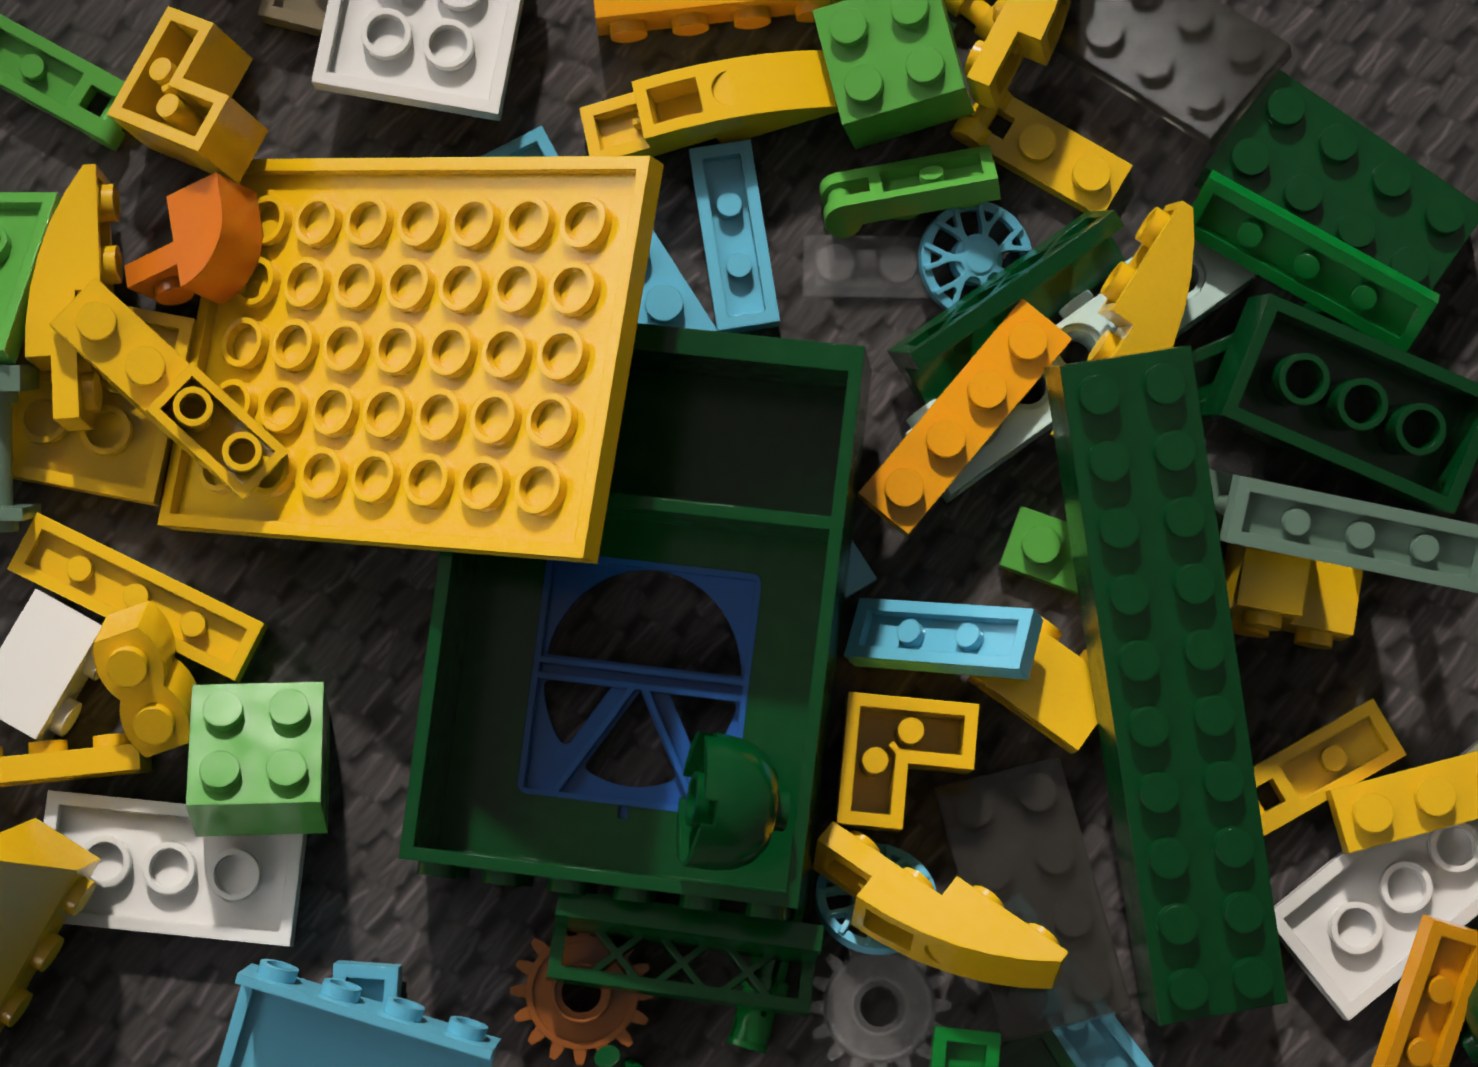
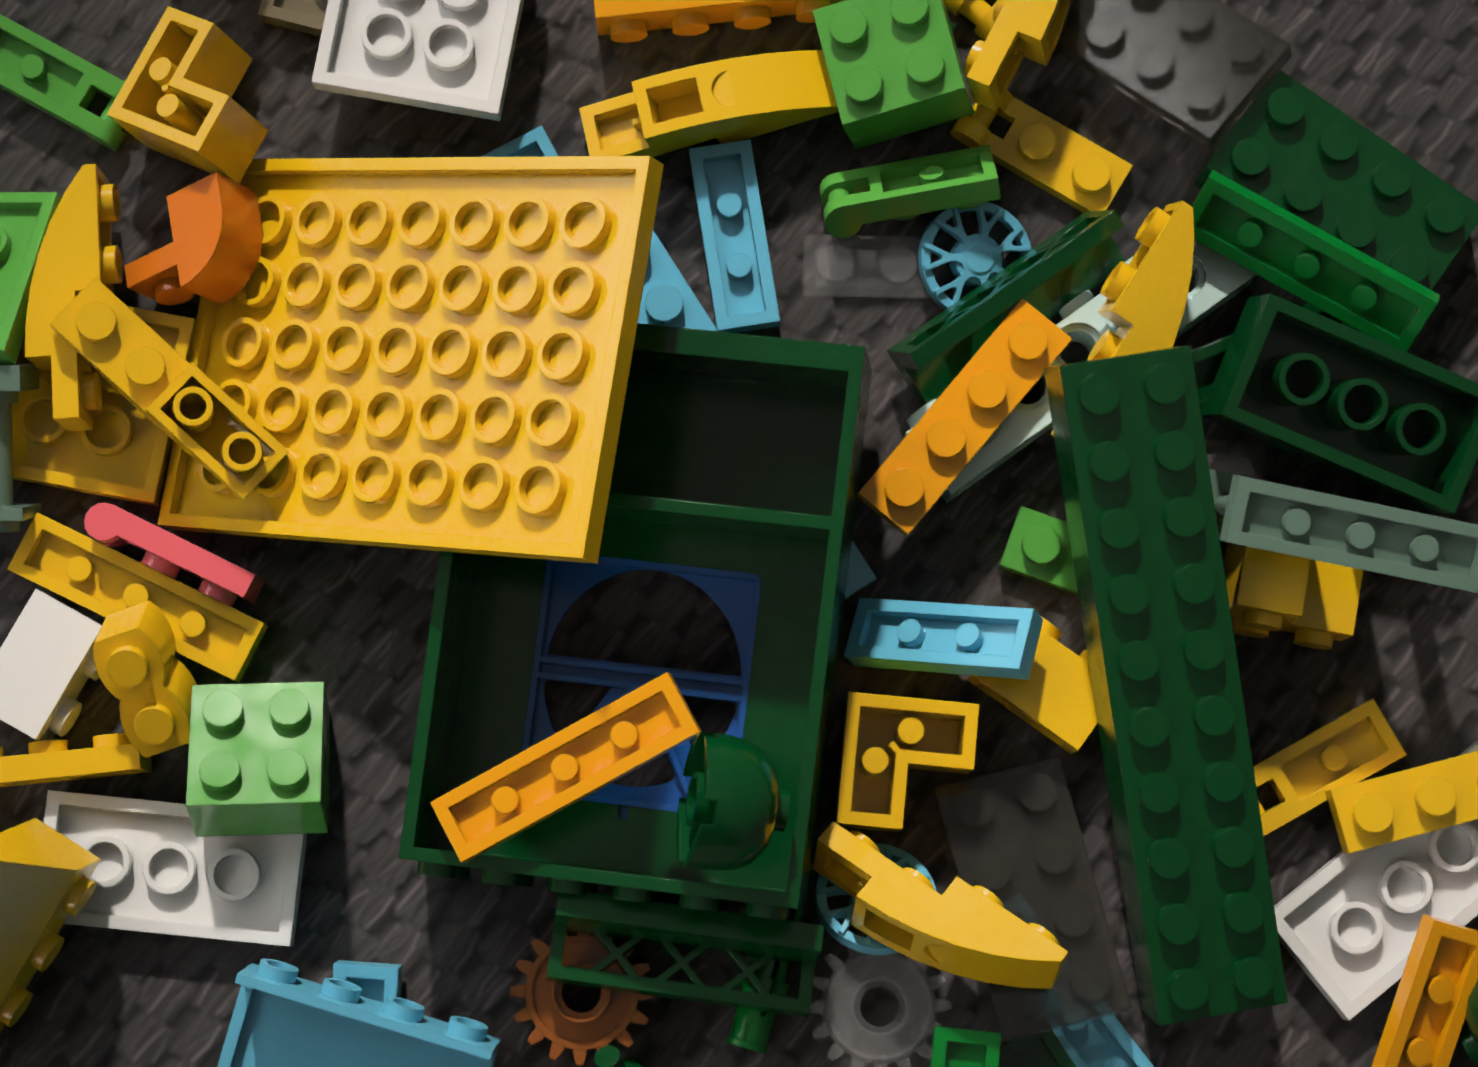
(171, 554): none -> coral plate
(565, 767): none -> light orange plate

